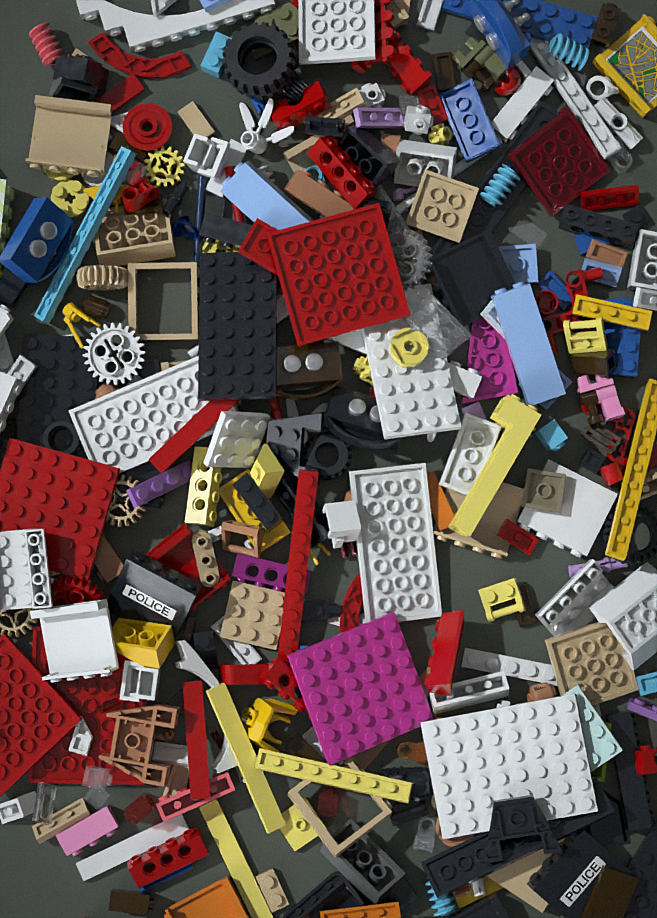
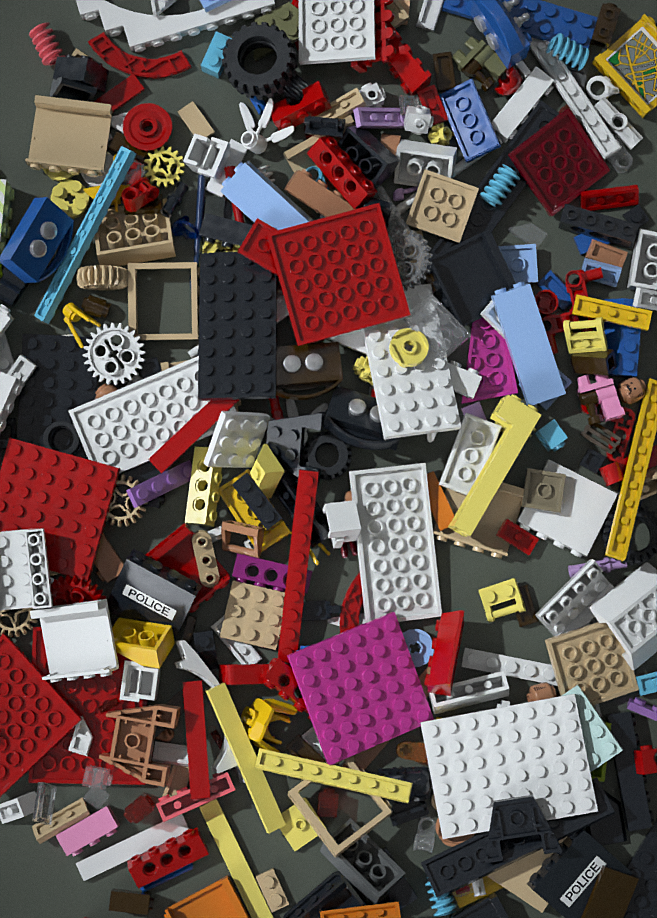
(425, 644): none -> light blue plate
(631, 390): none -> nougat head

